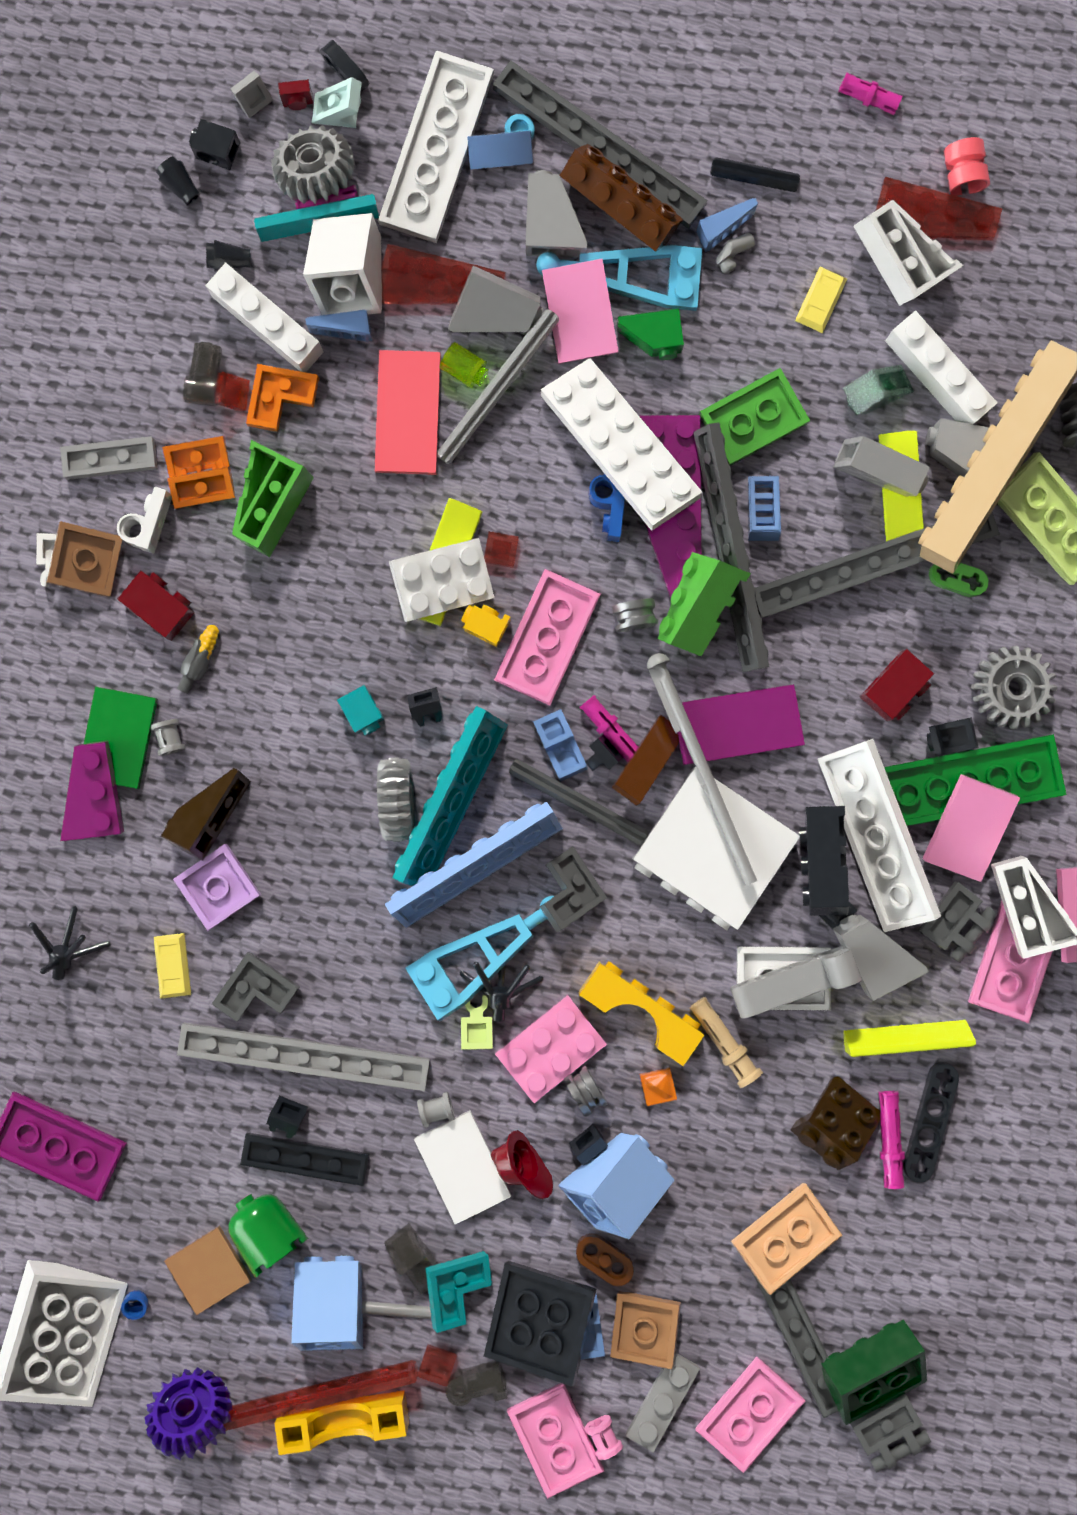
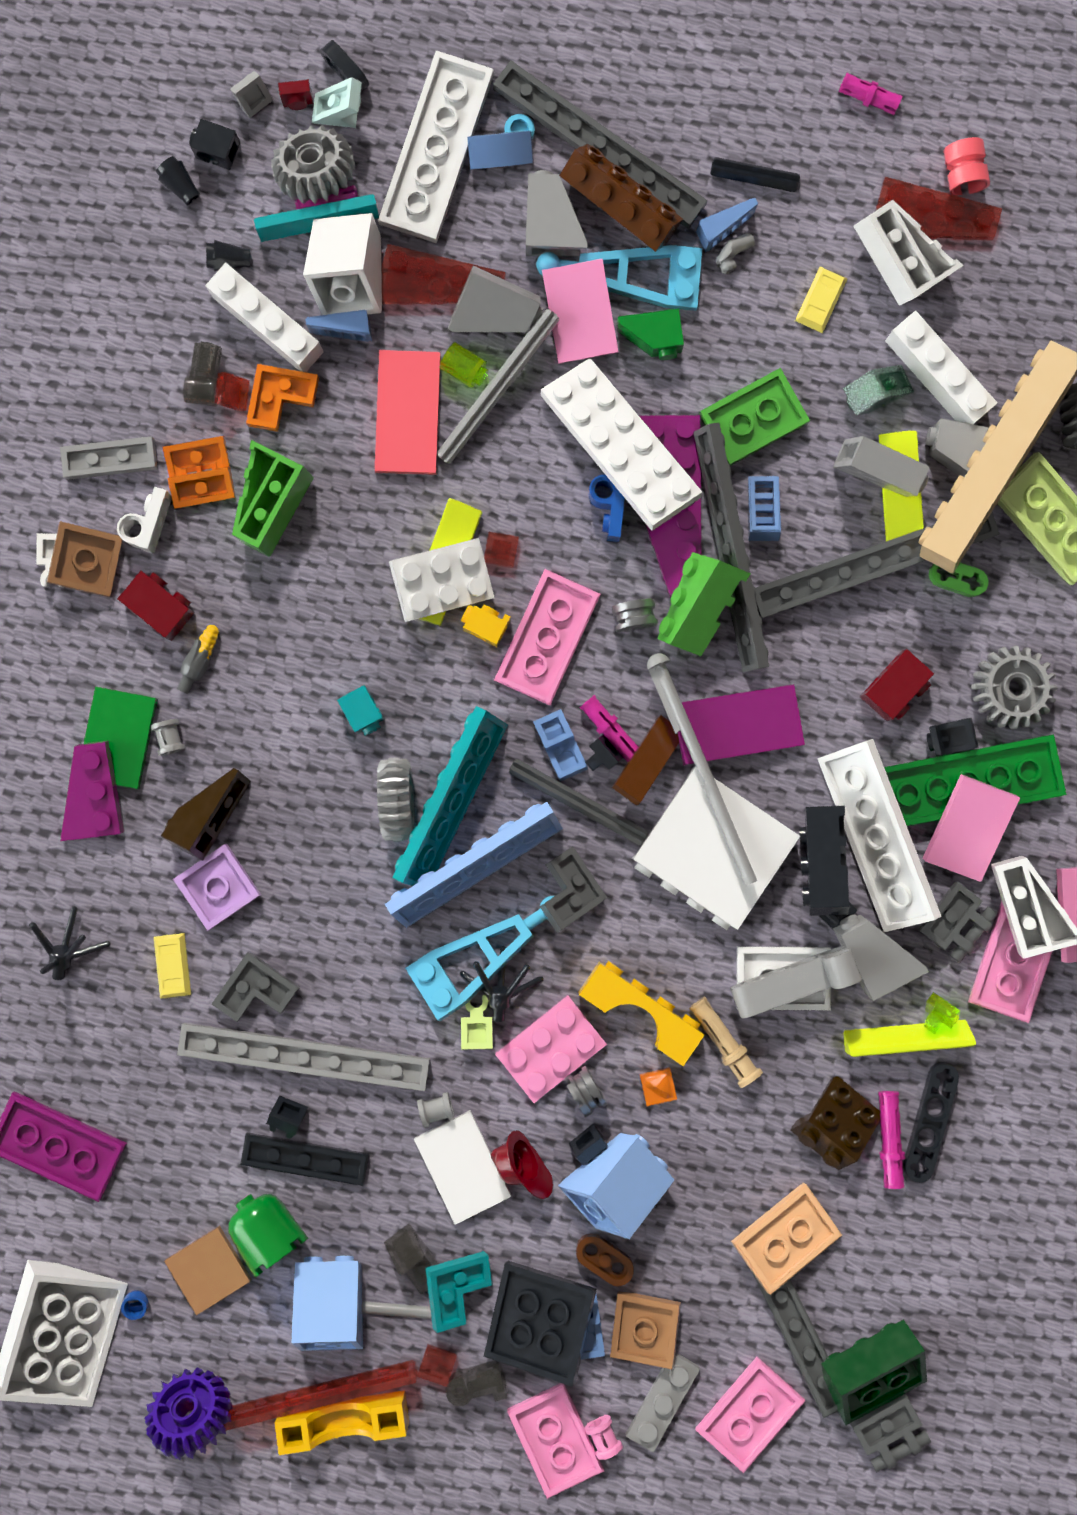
(425, 703): black tile -> none
(940, 1013): none -> clear neon green tile

